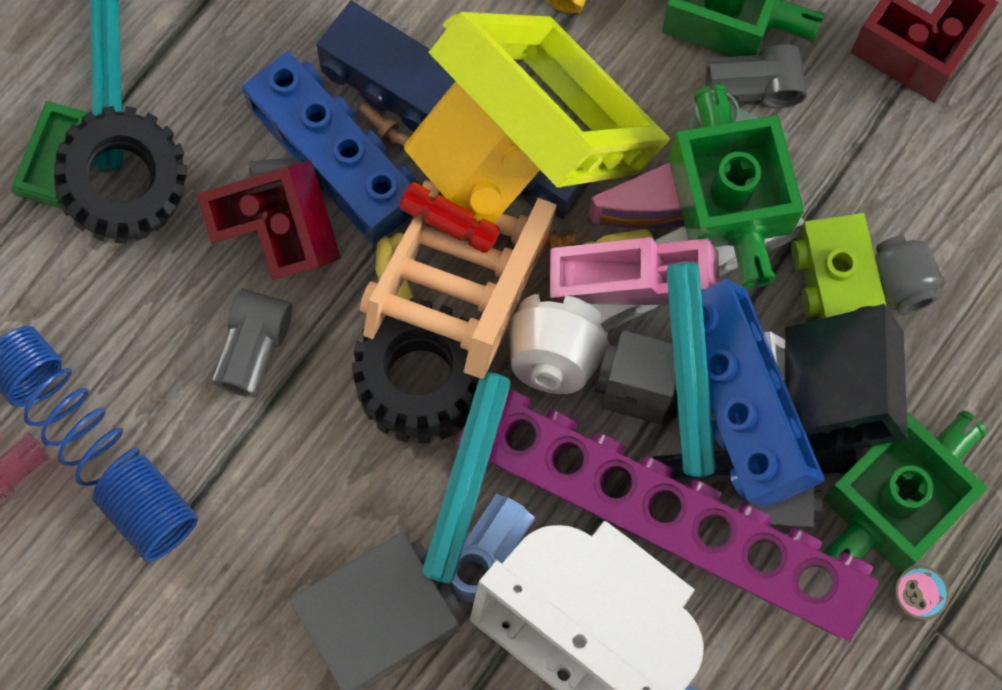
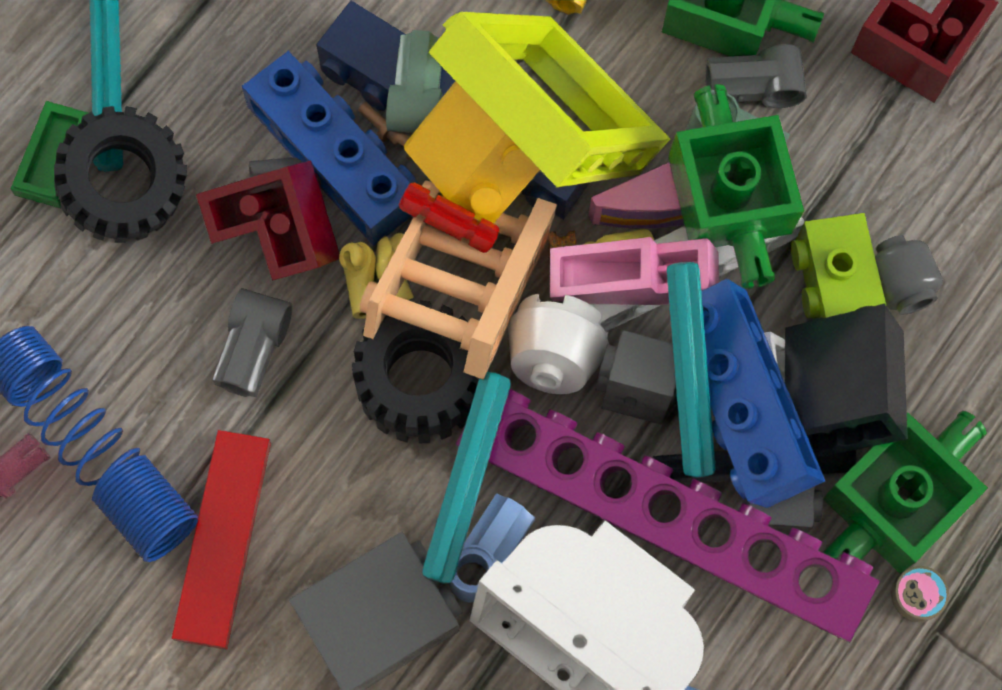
(221, 540): none -> red tile
(359, 270): none -> light yellow arm
(416, 83): none -> sand green piece

